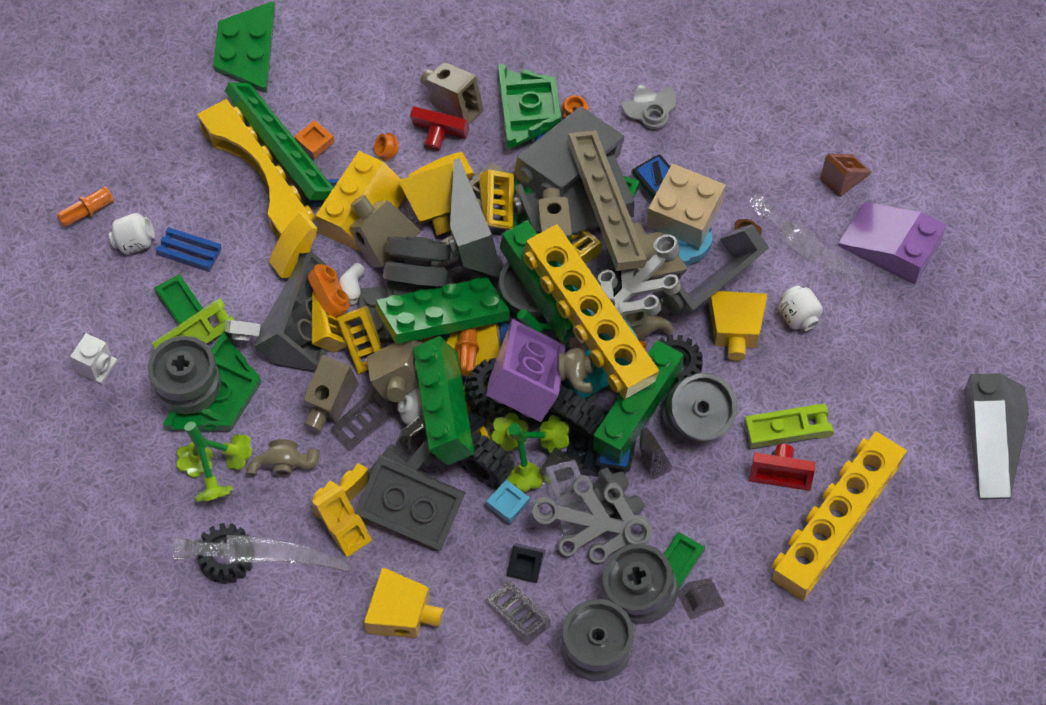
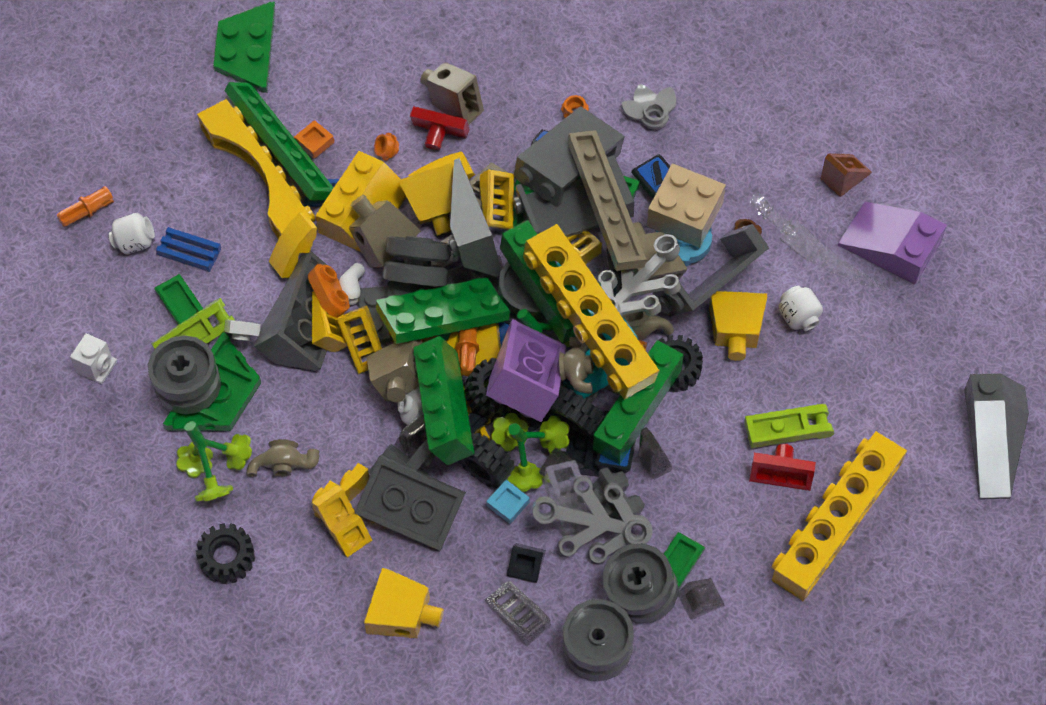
(257, 549): clear sword -> none
(329, 392): dark tan torso -> none
(369, 427): clear smoke slope -> none
(528, 104): green wing -> none
(554, 210): dark tan torso -> none
(717, 402): wheel -> none

